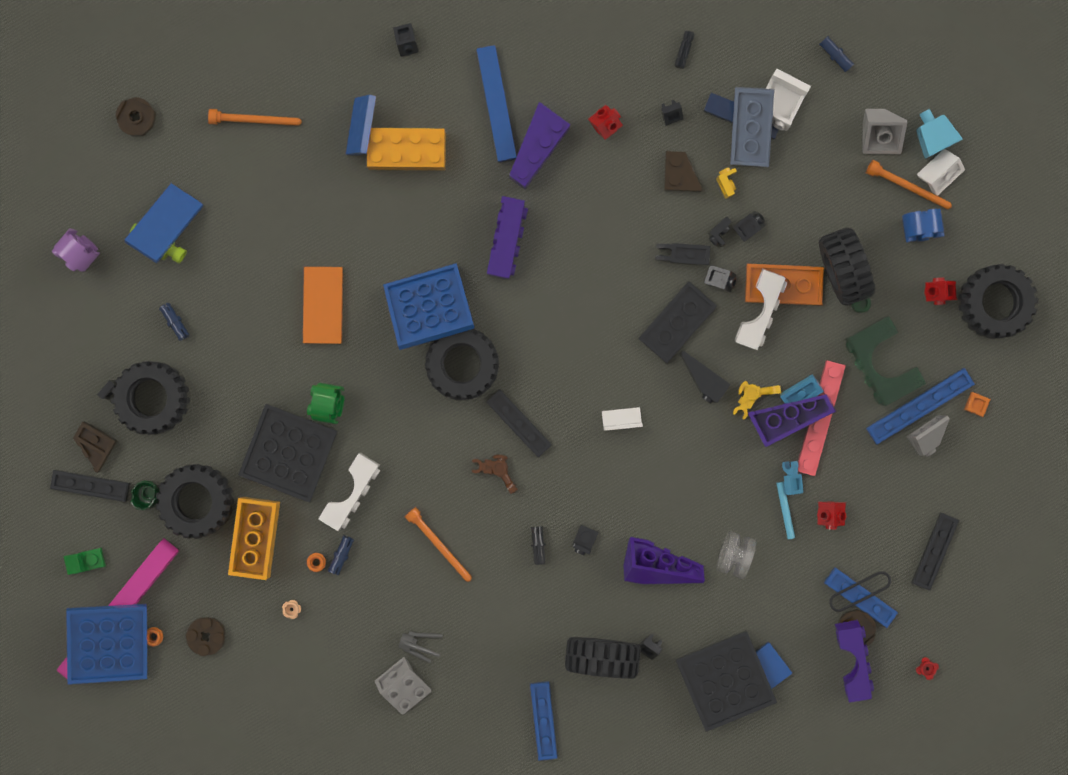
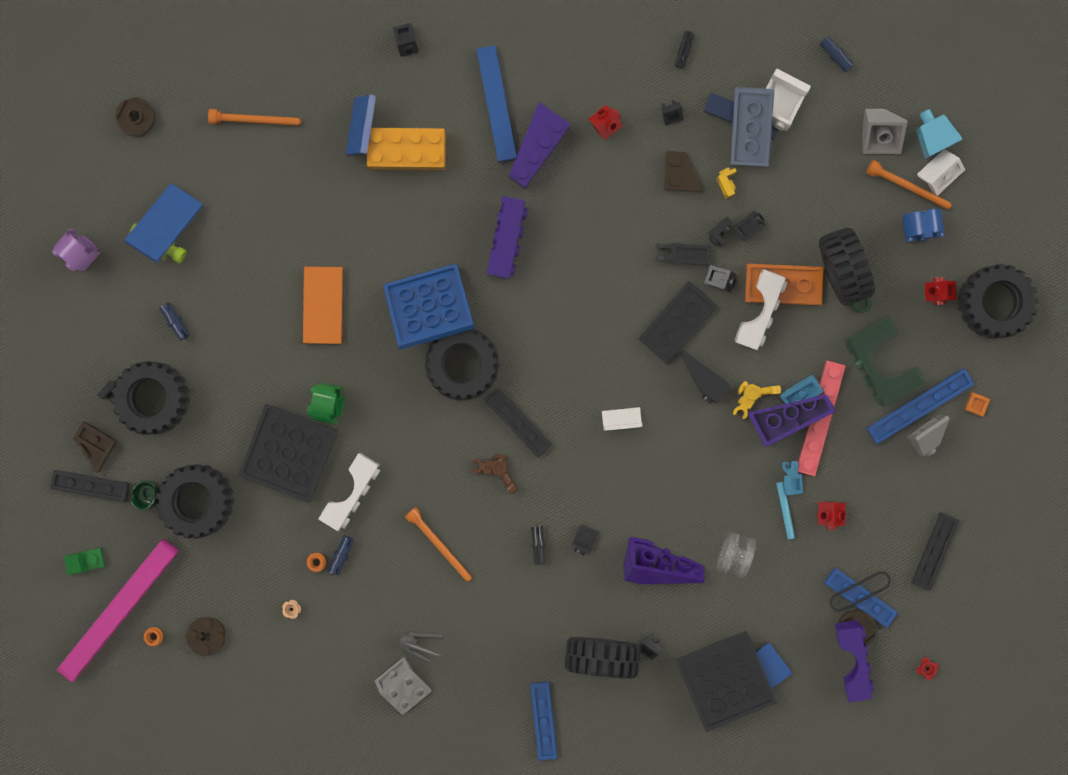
(106, 643): blue plate -> none
(254, 538): light orange brick -> none

